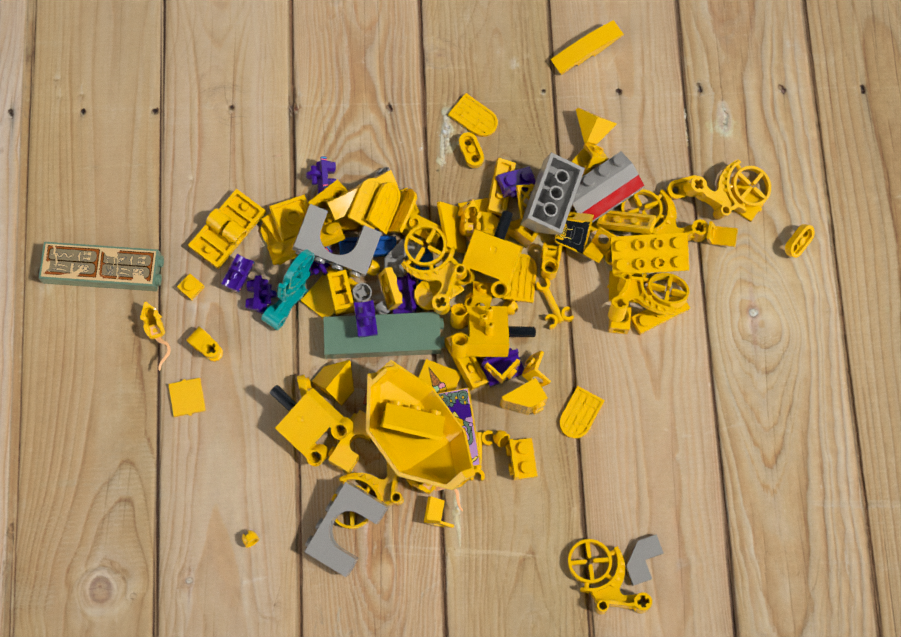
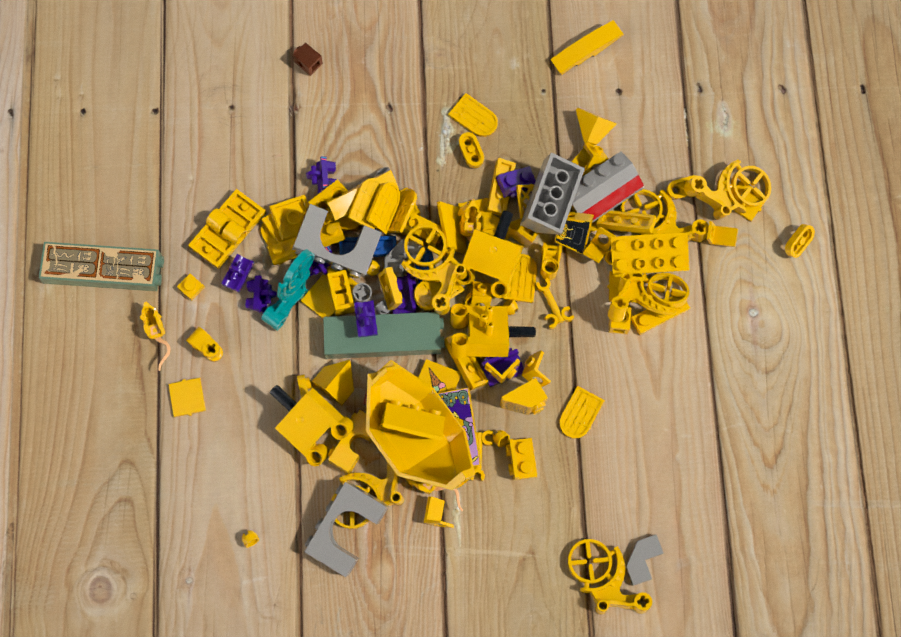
(307, 58): none -> copper brick

